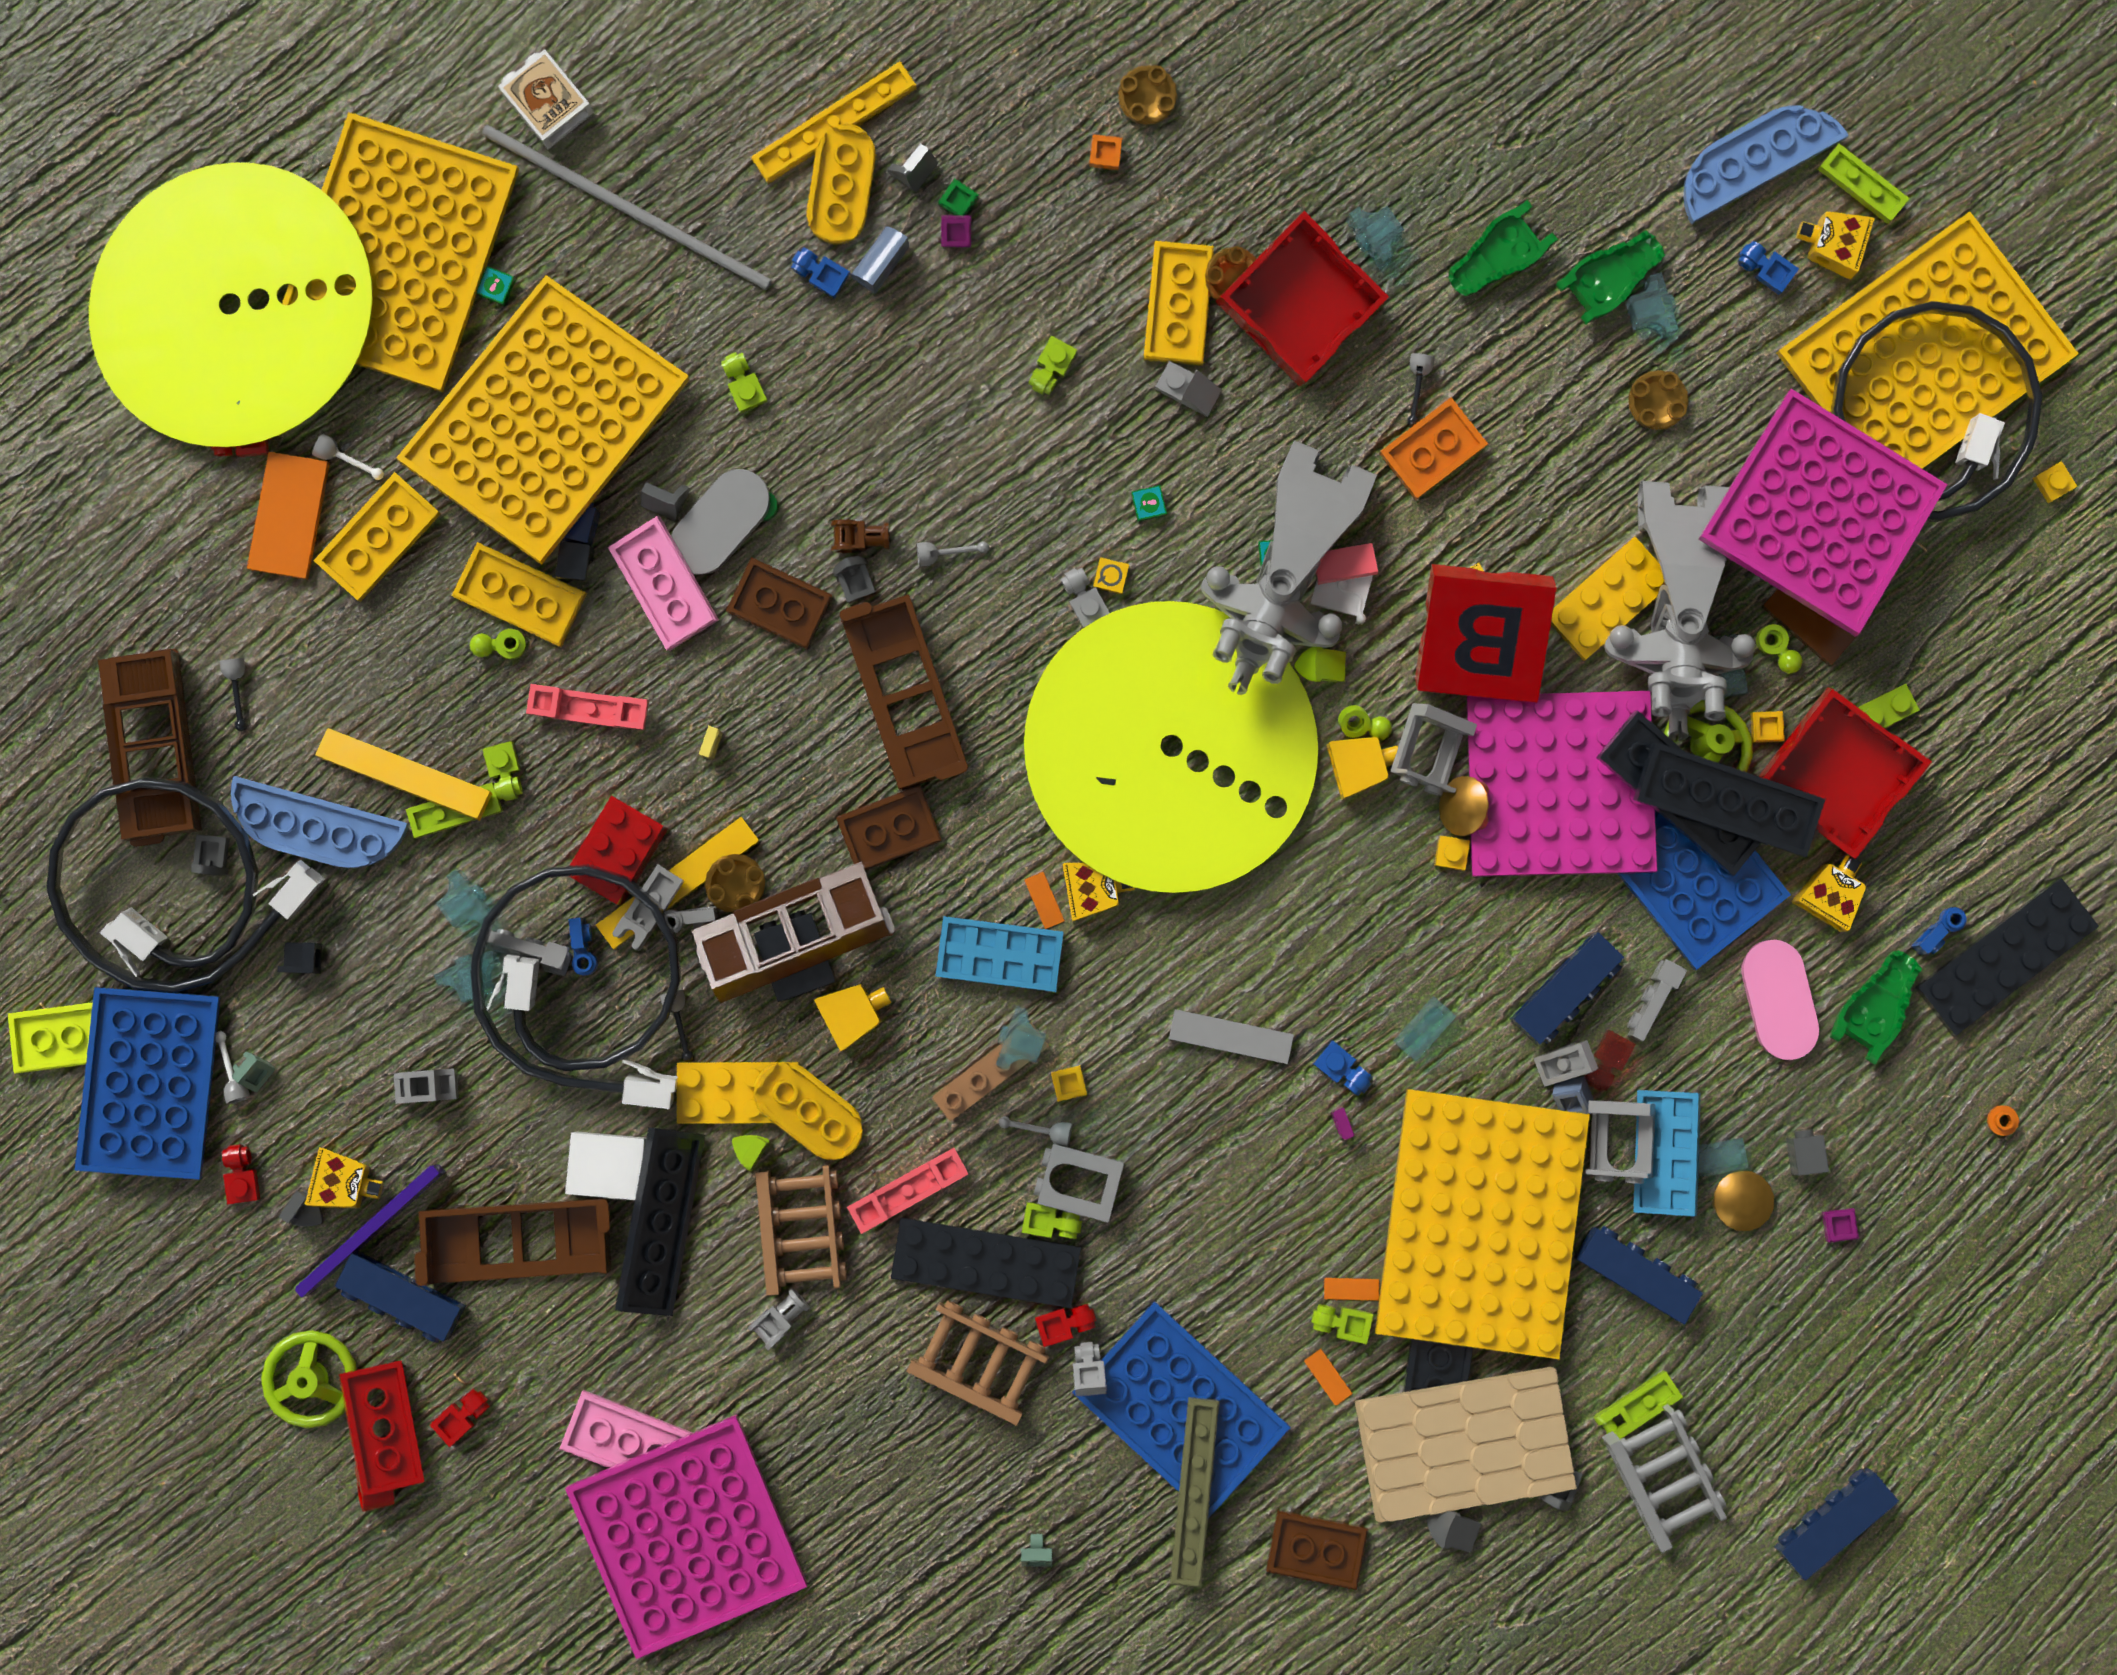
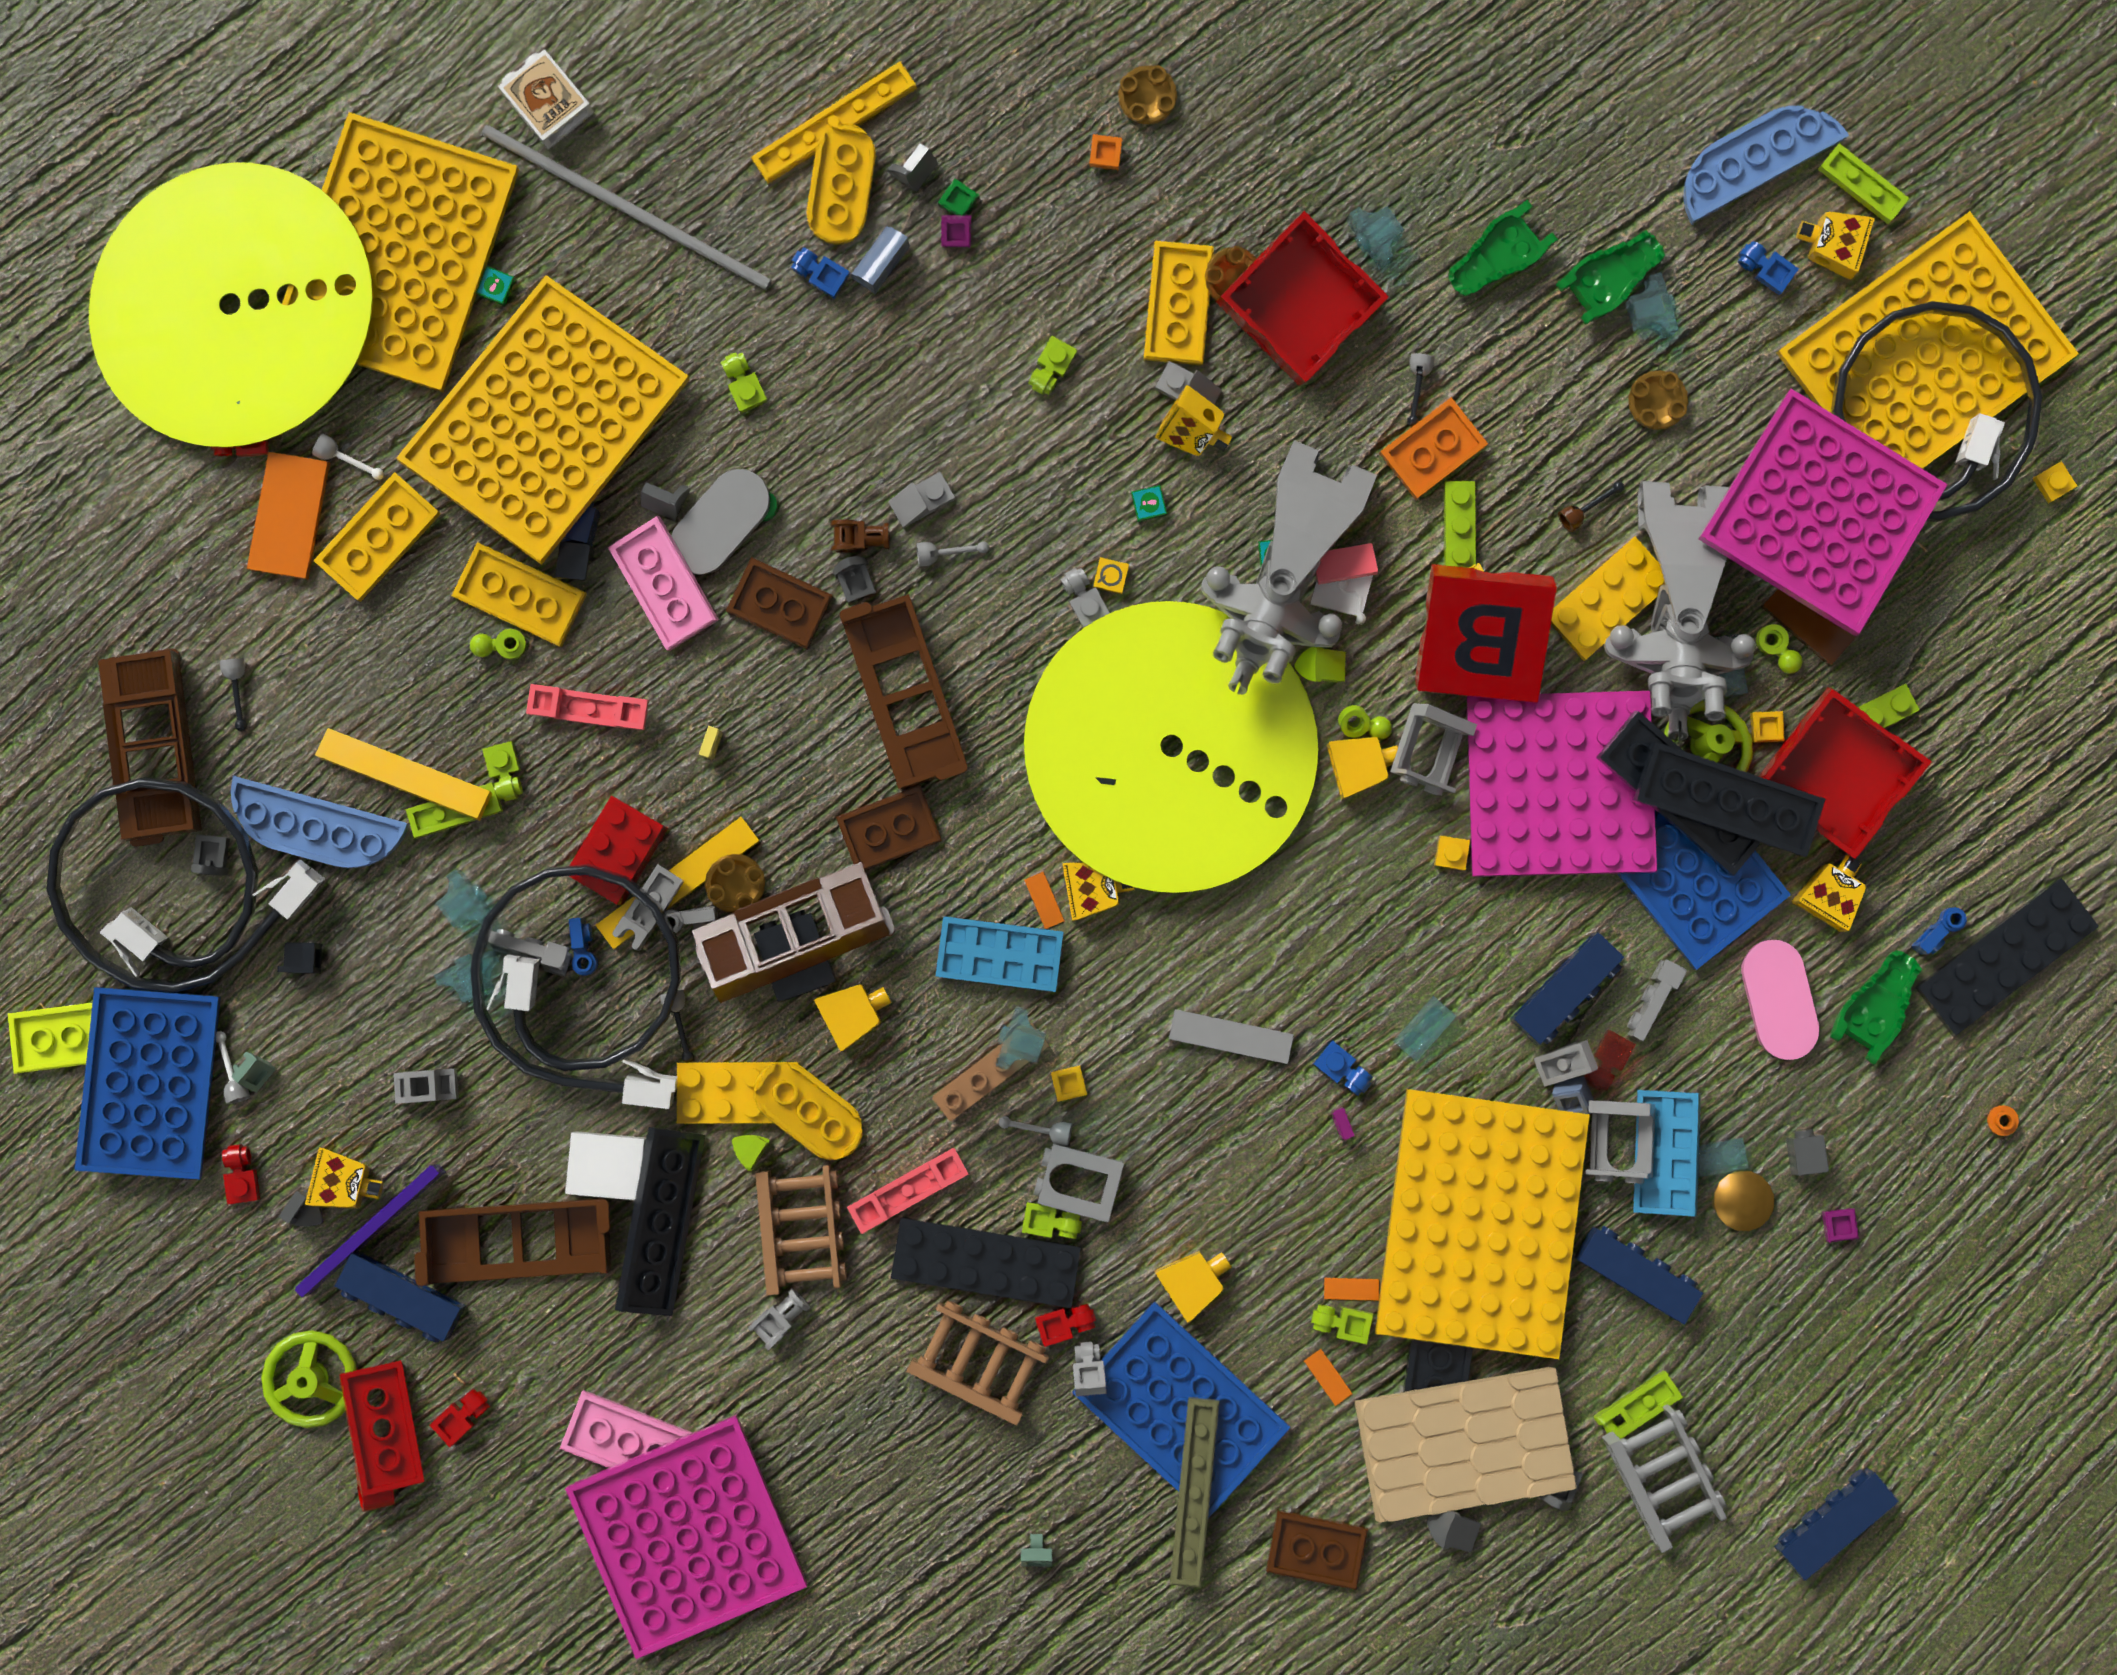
(921, 499): none -> light grey slope
(1193, 424): none -> yellow torso
(1193, 1282): none -> yellow torso
(1459, 523): none -> lime plate
(1466, 808): pearl gold dish -> none
(1573, 517): none -> hinge

